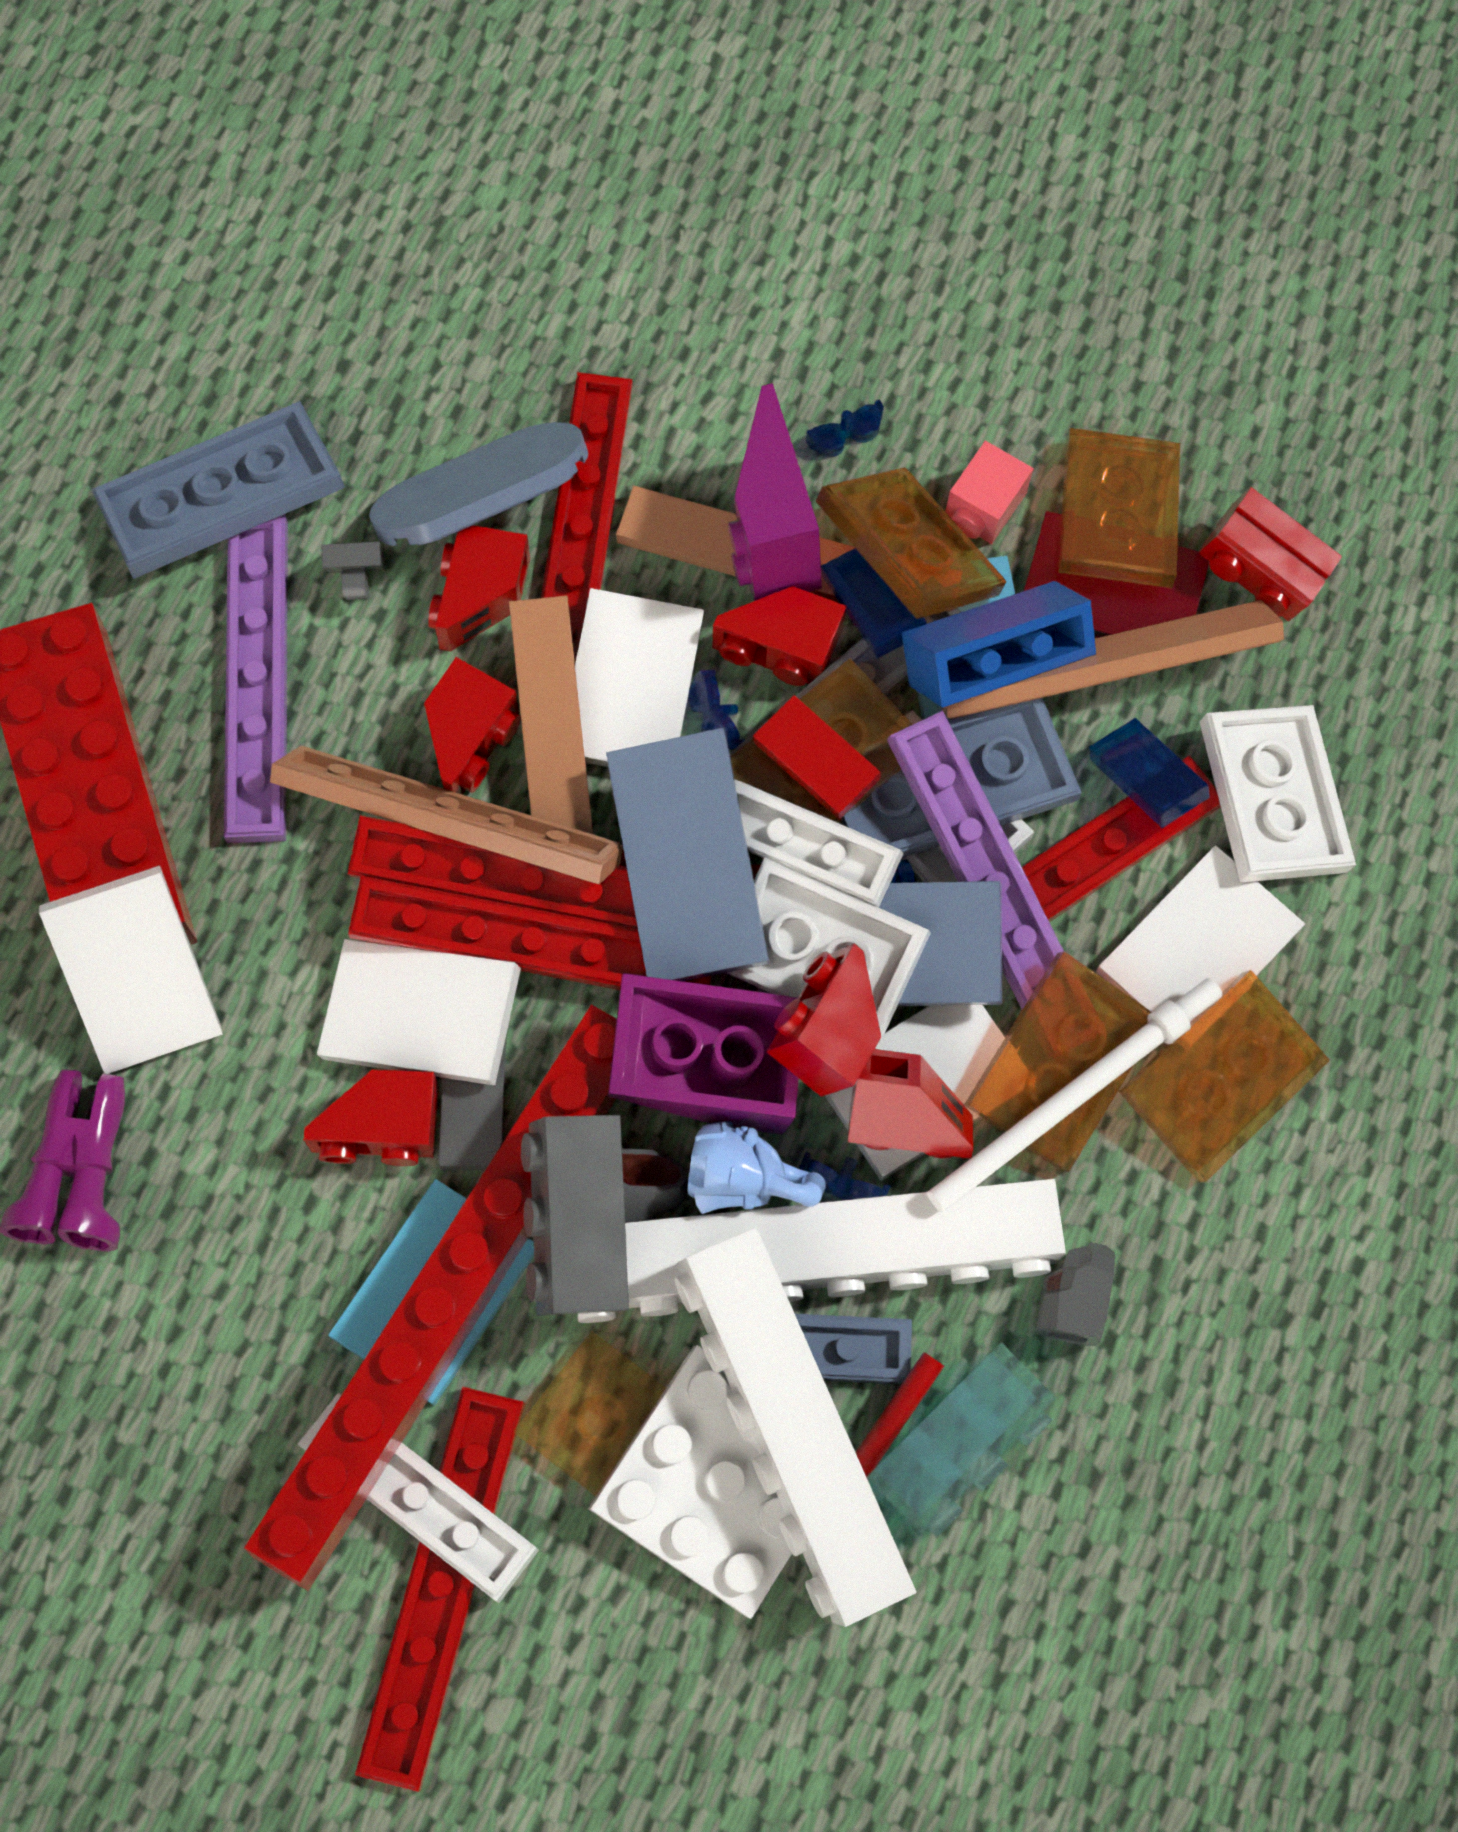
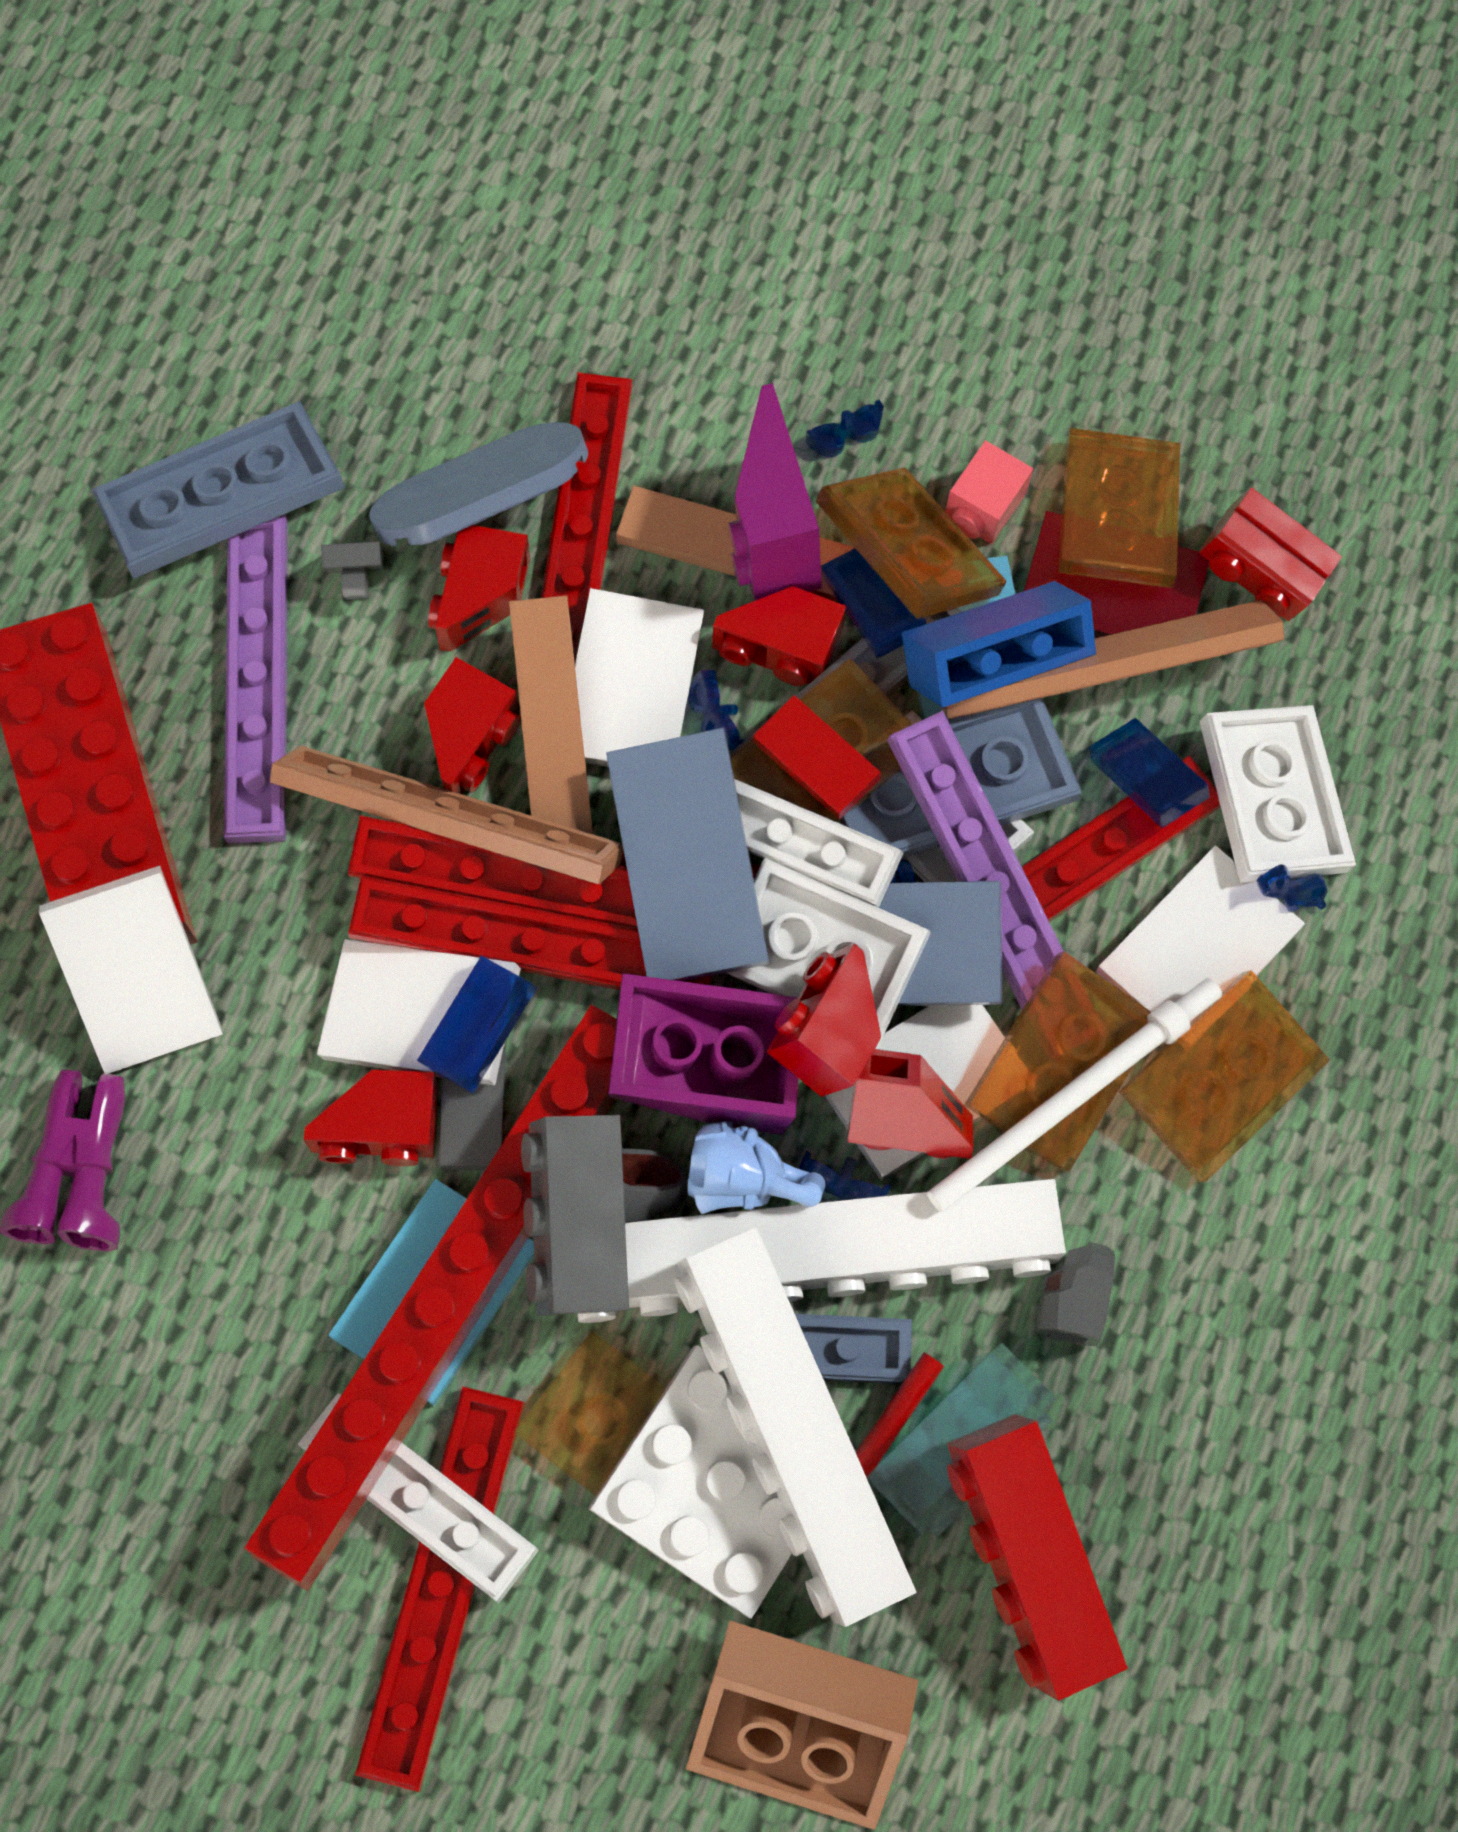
(477, 1024): none -> clear blue tile
(803, 1725): none -> nougat slope
(1035, 1557): none -> red brick
(1304, 891): none -> clear blue piece

